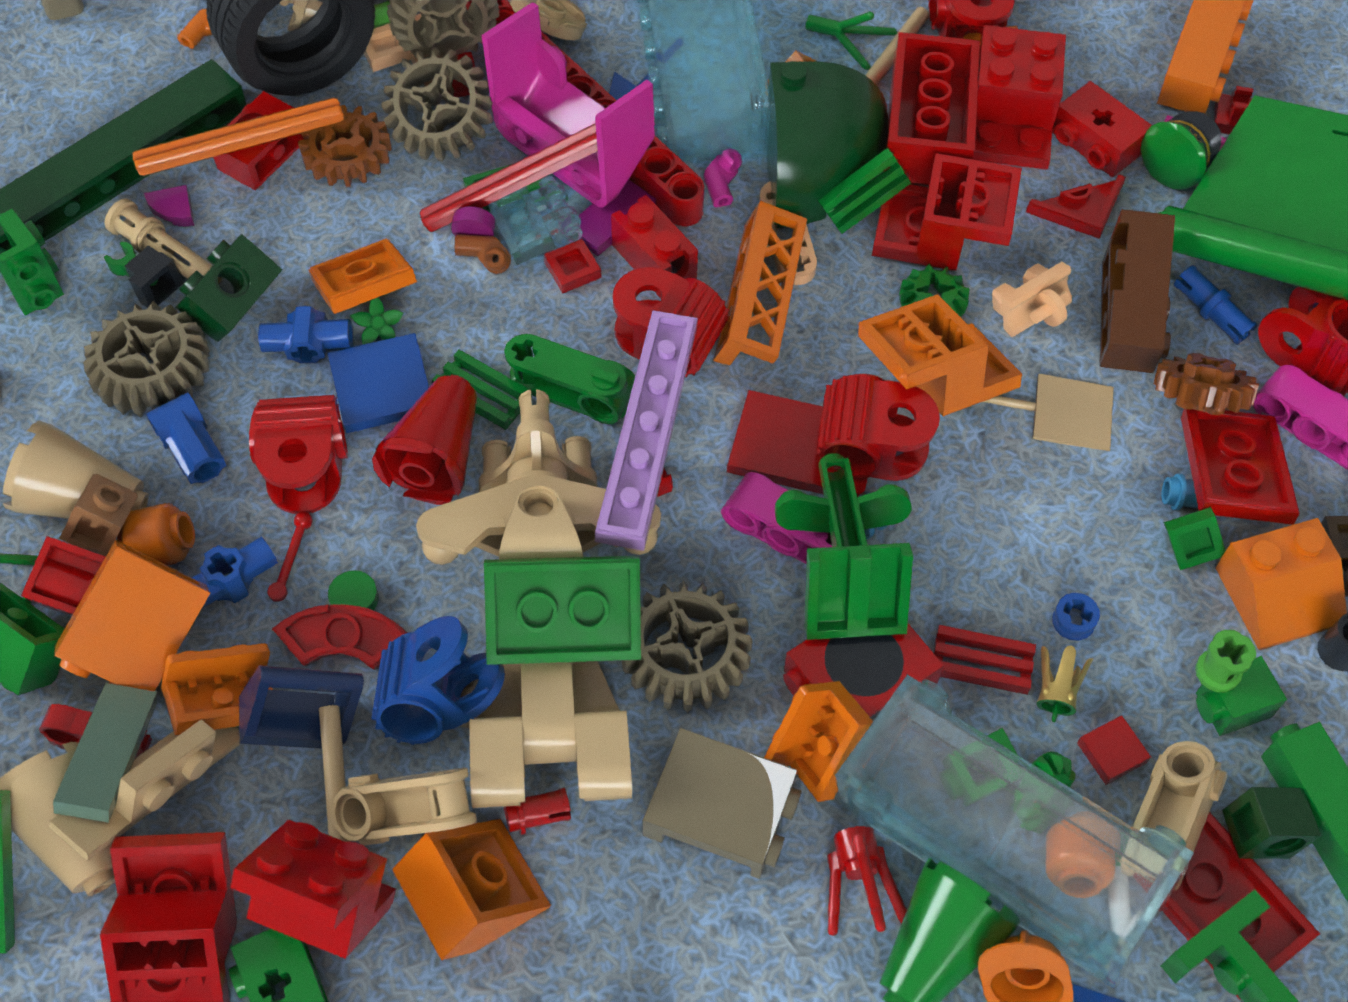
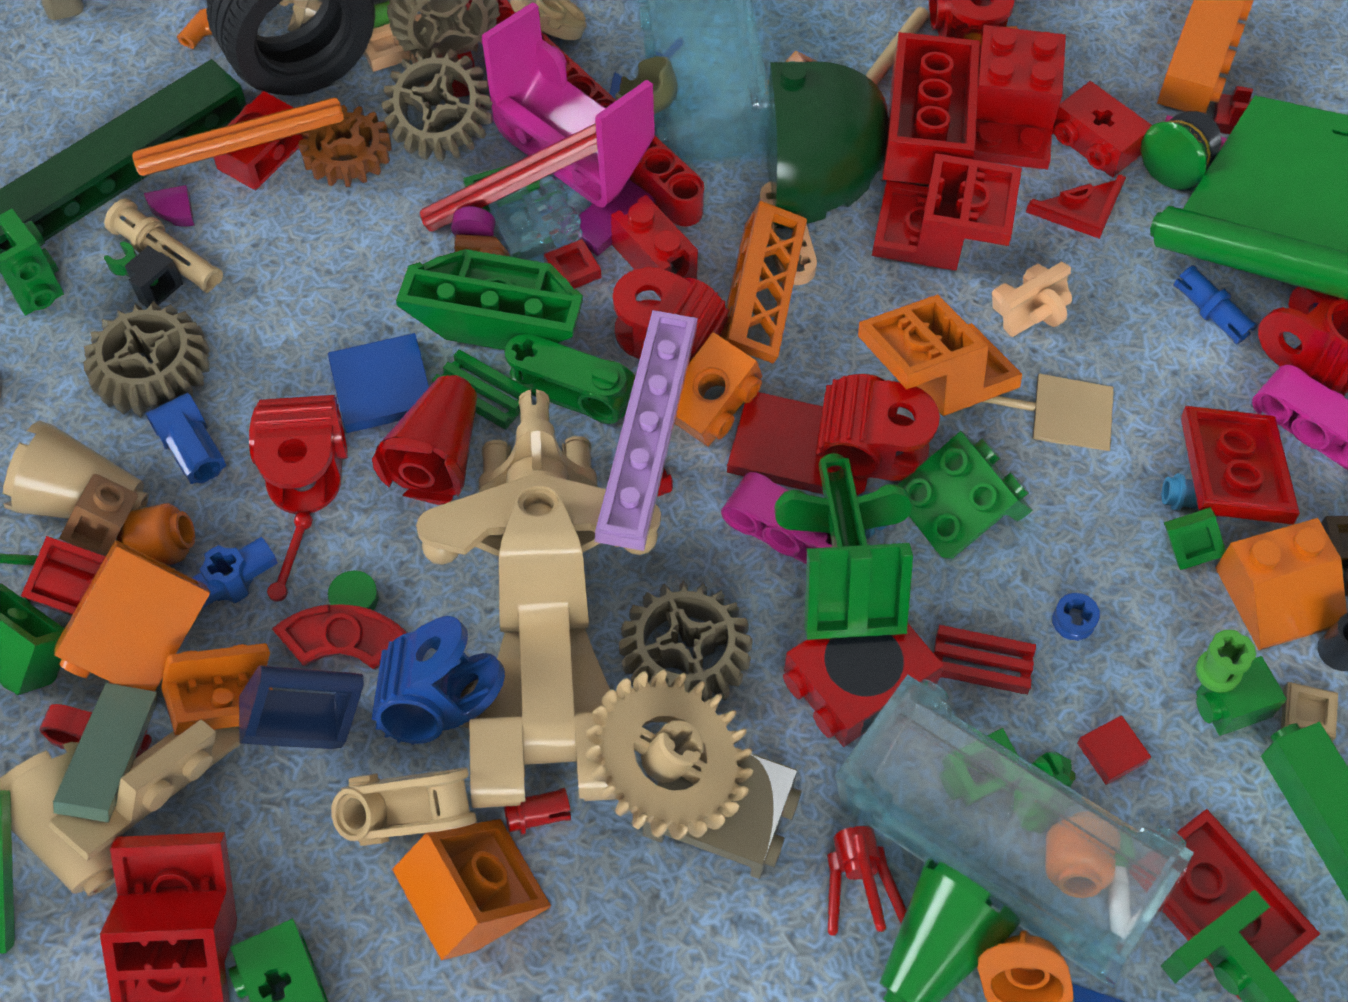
(247, 271): dark green brick -> none
(305, 335): blue axle -> none
(314, 887): red bracket -> none
(332, 759): tan bar -> none
(362, 275): orange tile -> none
(377, 322): green plant -> none
(490, 298): none -> green wedge
(562, 609): green tile -> none
(661, 74): none -> olive hair
(671, 753): none -> tan gear
(716, 365): none -> orange brick
(720, 174): dark pink arm -> none
(819, 735): orange bracket -> none
(840, 28): green plant -> none
(867, 195): green tile -> none
(951, 287): green gear -> none
(962, 494): none -> green bracket
(1061, 694): pearl gold piece -> none
(1136, 292): reddish brown wedge -> none
(1182, 791): tan piece -> none
(1206, 384): dark orange gear -> none
(1271, 823): dark green brick -> none
(1308, 706): none -> tan tile

